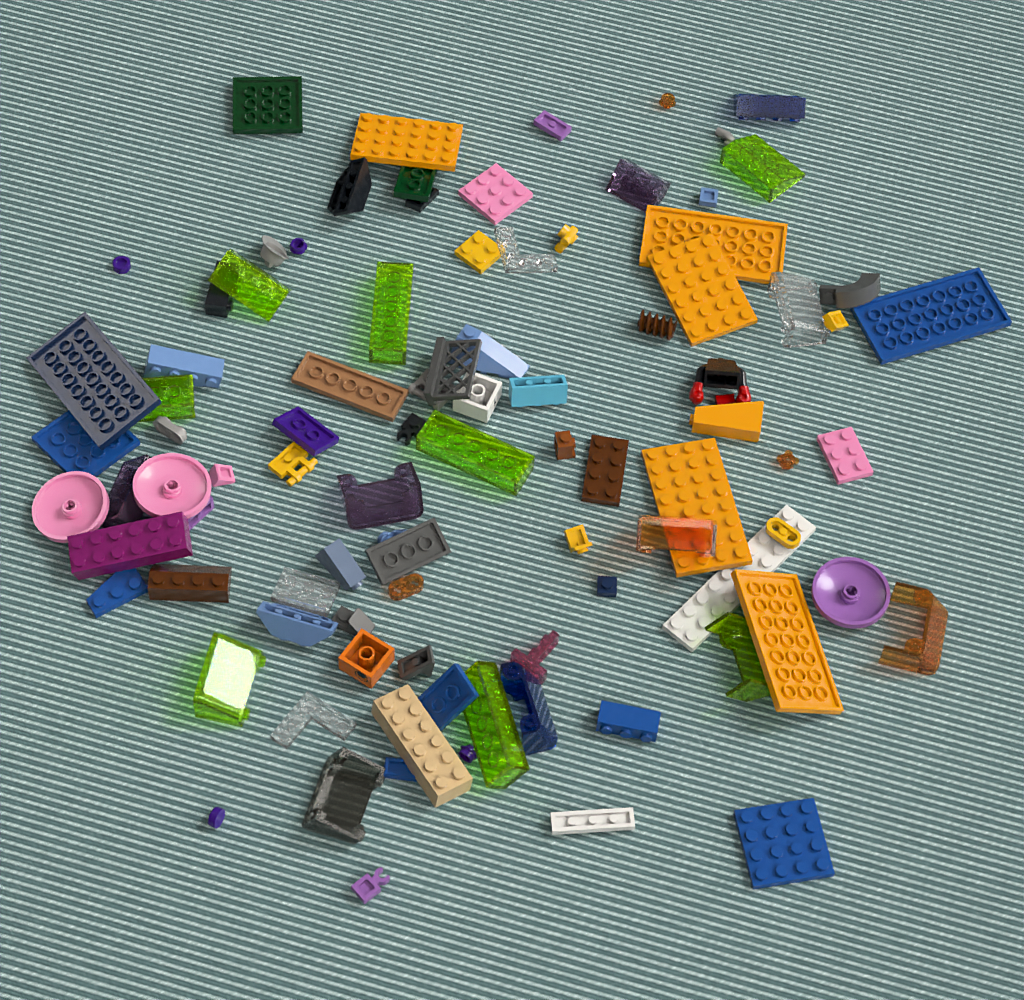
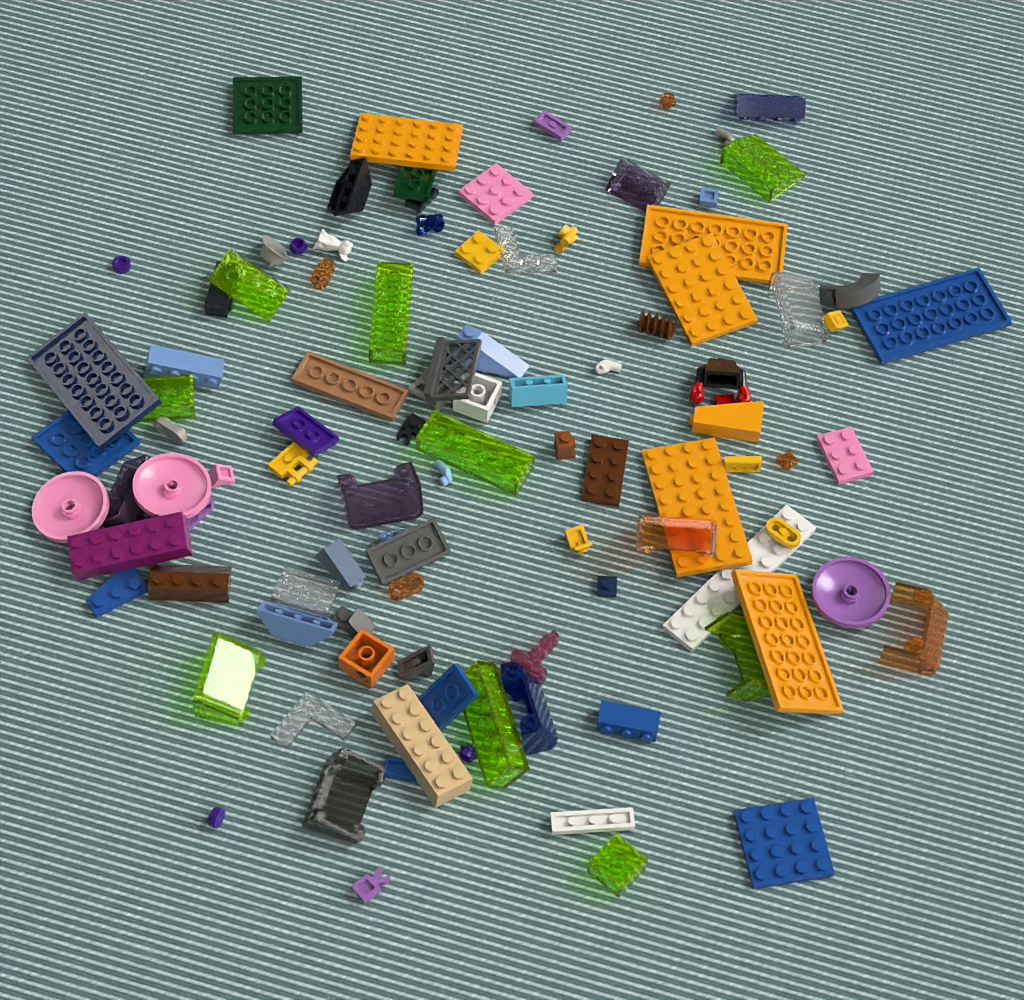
(319, 271): none -> clear orange beam
(331, 243): none -> white animal
(428, 223): none -> clear blue plate
(446, 477): none -> light blue arm
(606, 366): none -> white arm
(617, 865): none -> clear neon green brick
(742, 463): none -> yellow plate

